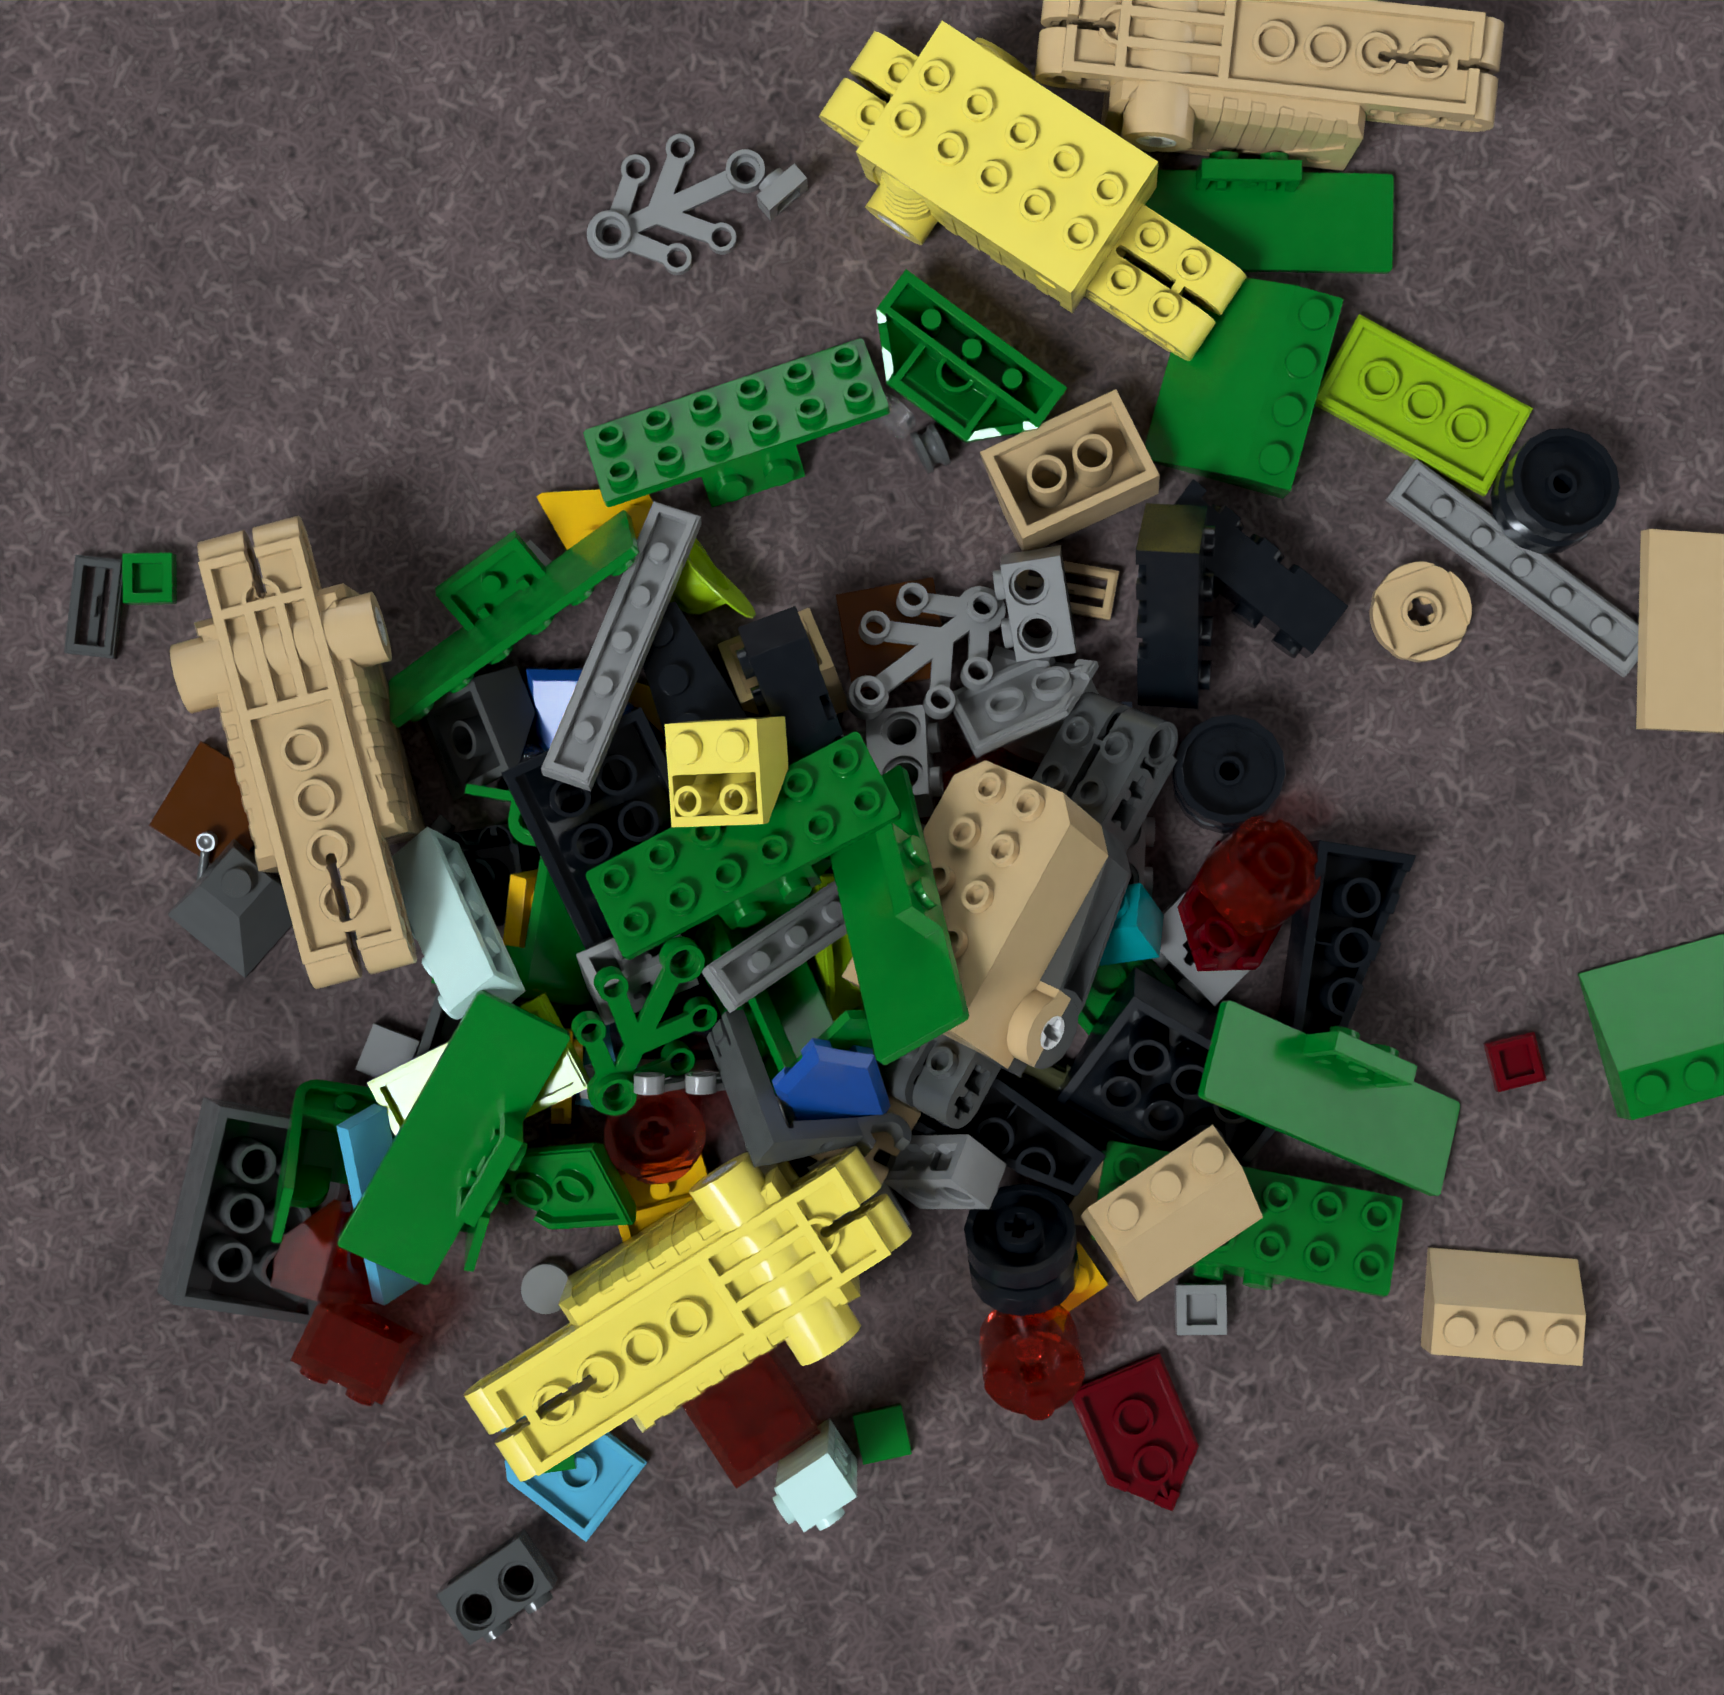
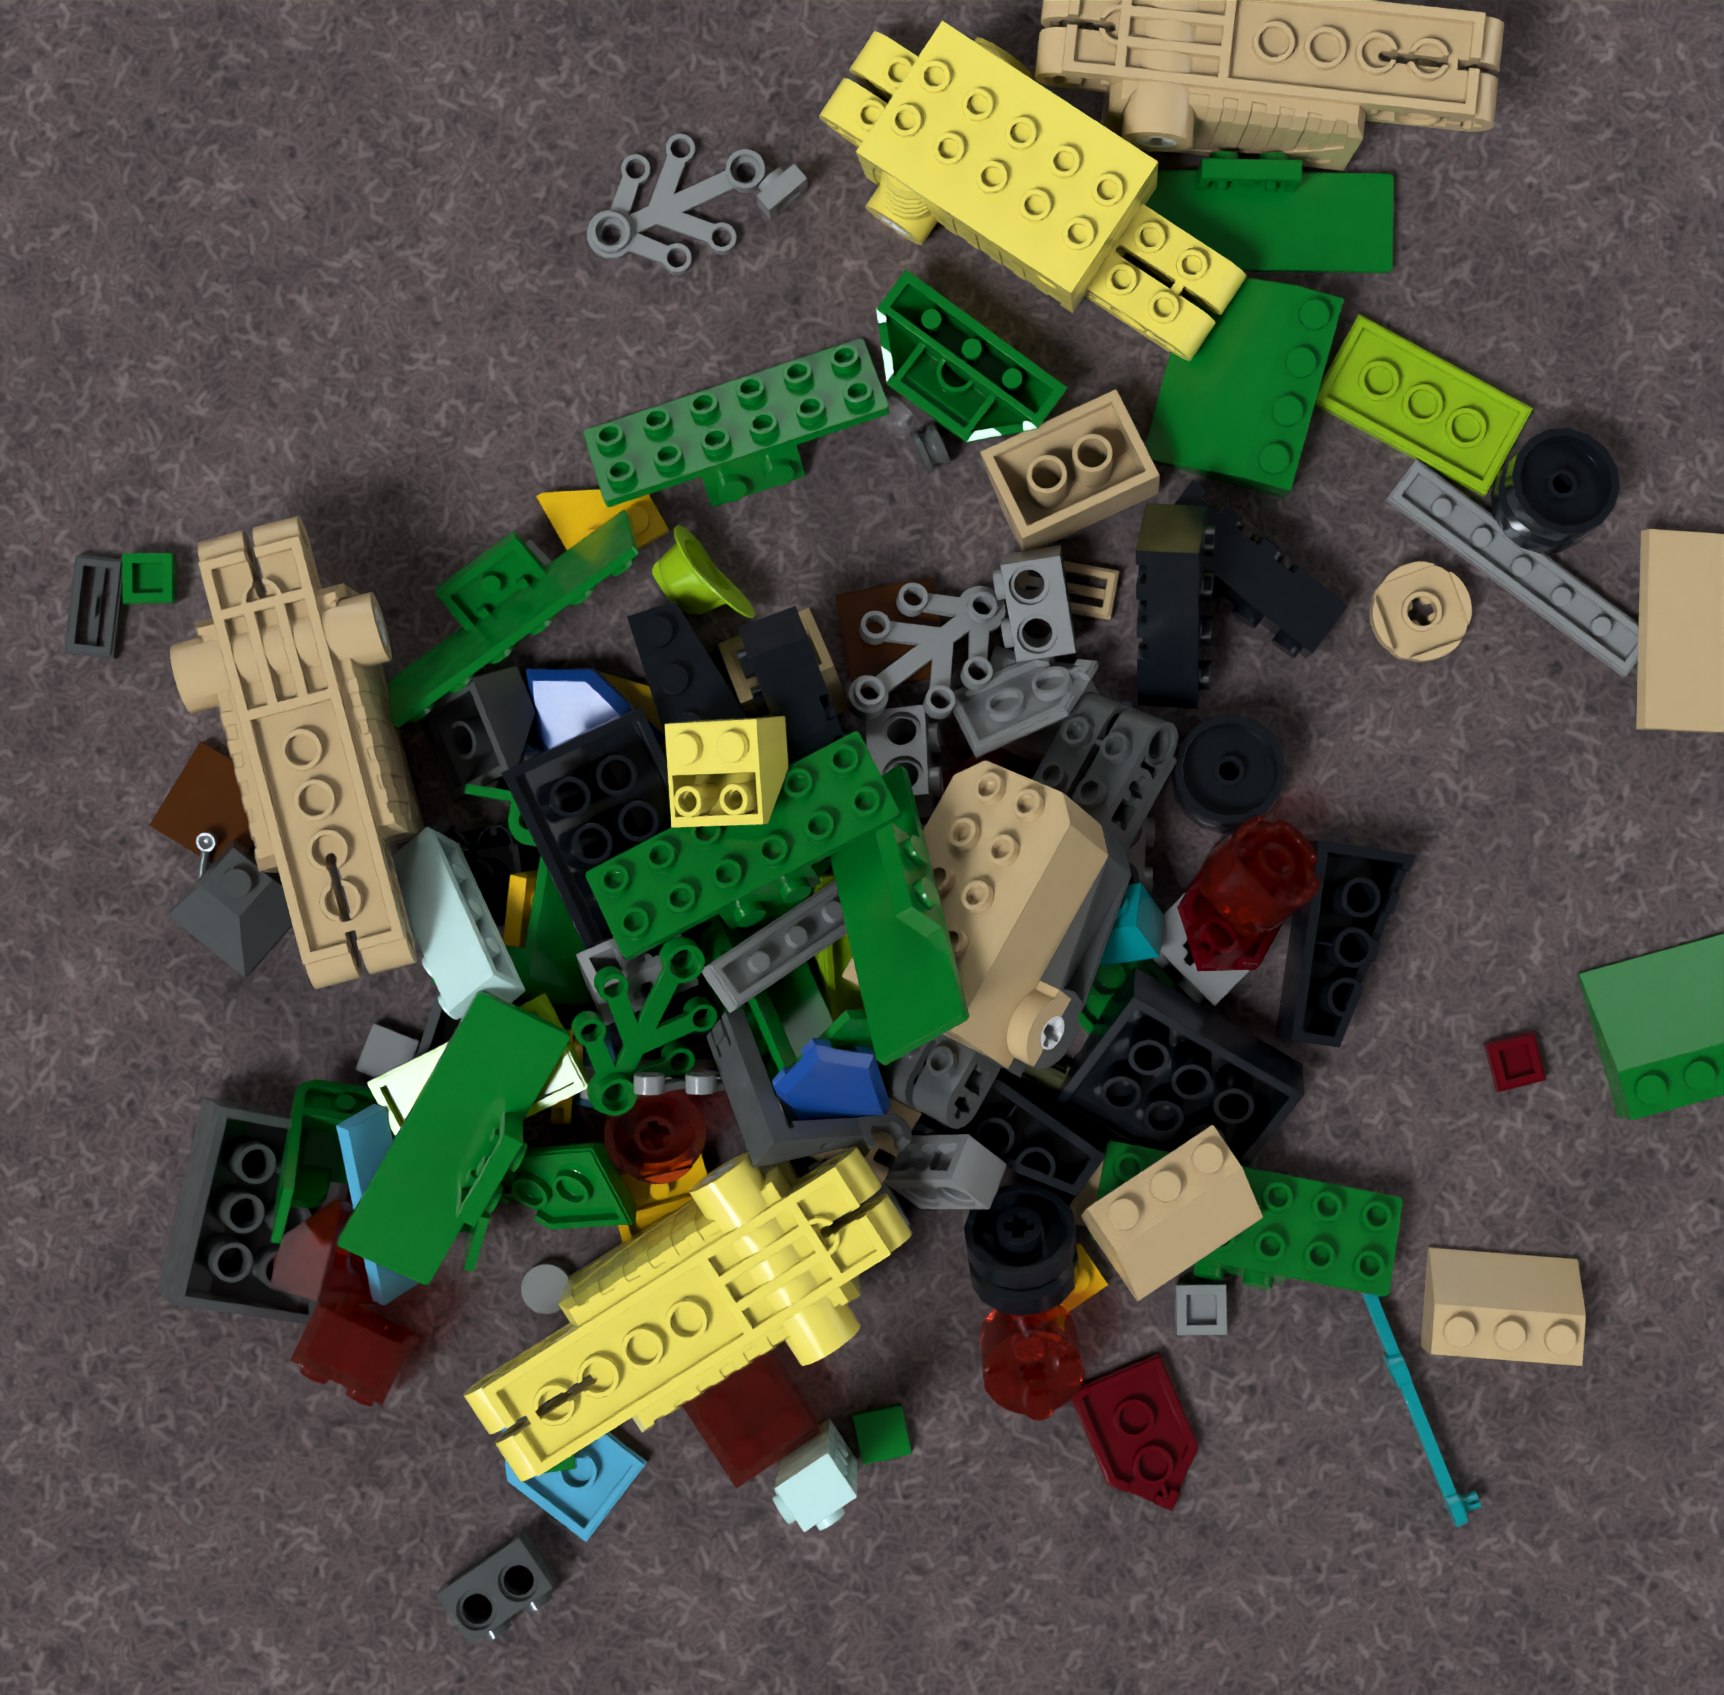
(621, 647): light grey tile -> none
(1331, 1095): green bracket -> none
(1456, 1505): none -> teal piece

